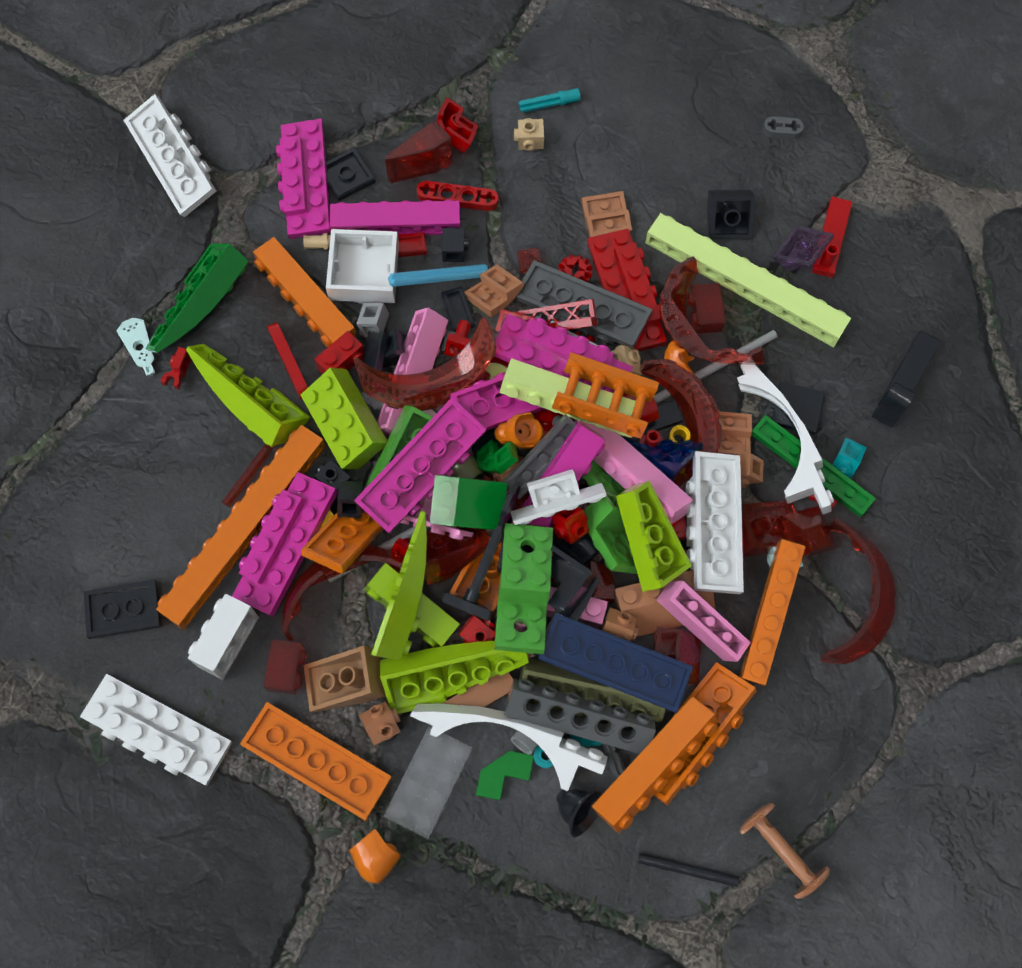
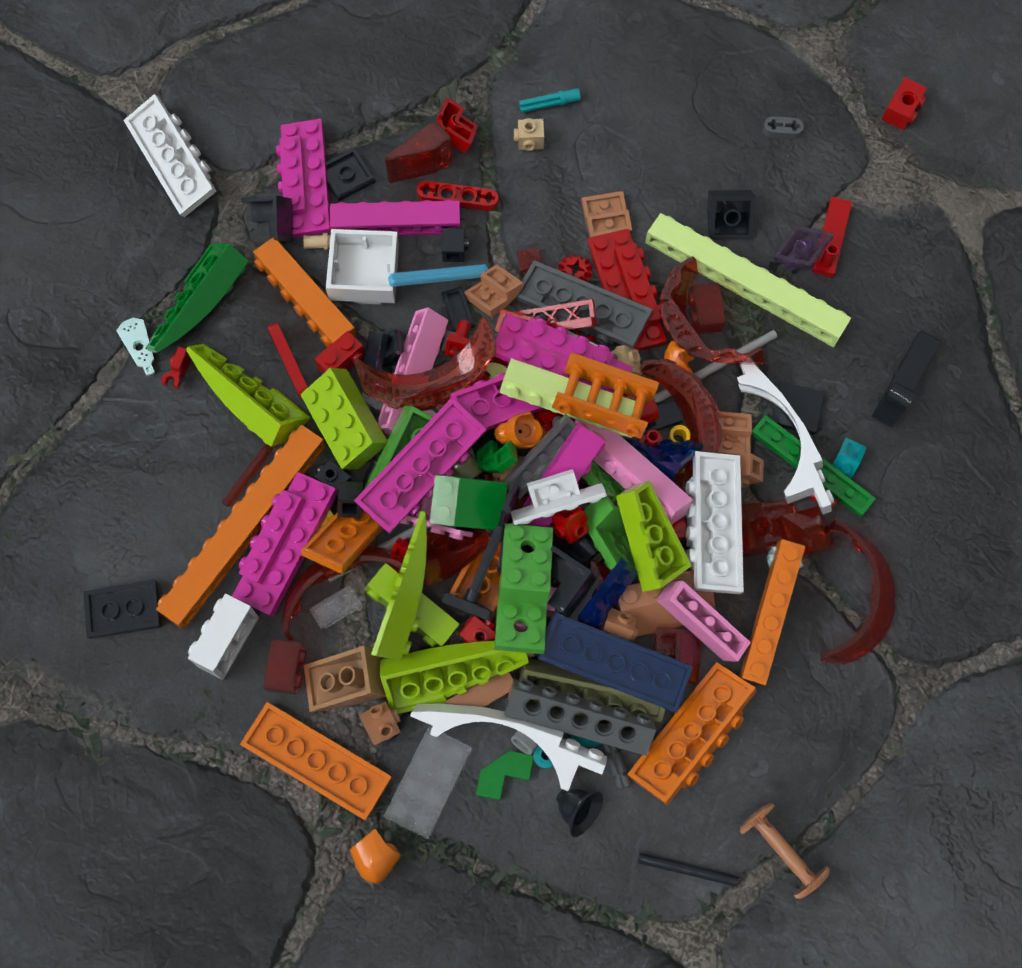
(156, 730): white plate -> none
(276, 211): none -> black panel
(335, 607): none -> clear plate
(372, 318): light grey brick -> none
(412, 244): red tile -> none
(608, 594): none -> clear blue plate
(655, 765): orange brick -> none
(904, 102): none -> red brick

